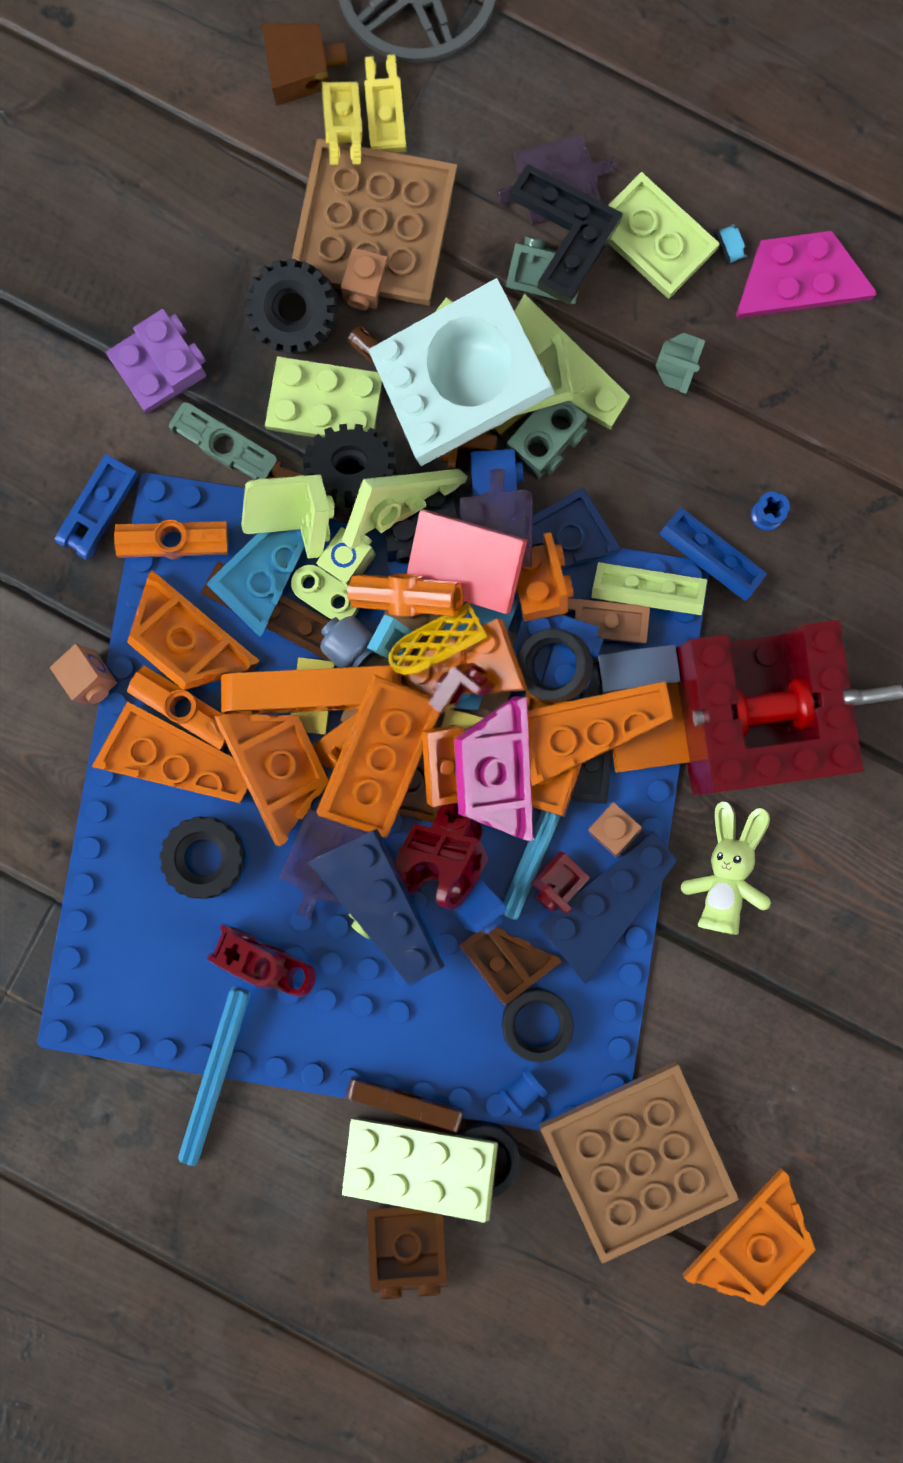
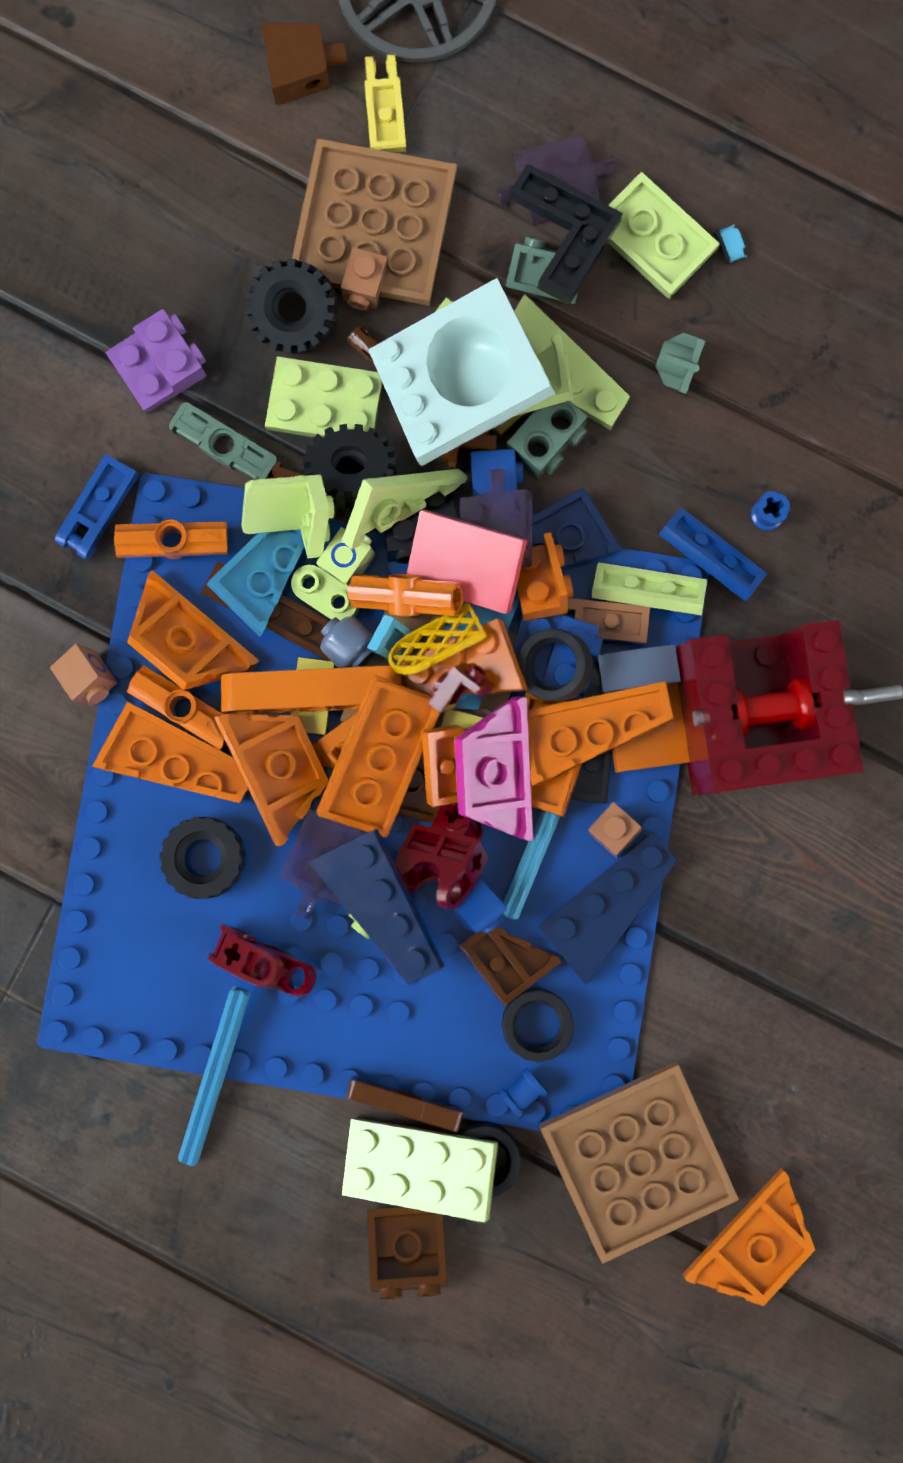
(342, 119): light yellow hinge -> none
(559, 883): dark red bracket -> none
(731, 864): yellowish green animal -> none
(802, 275): dark pink wing -> none

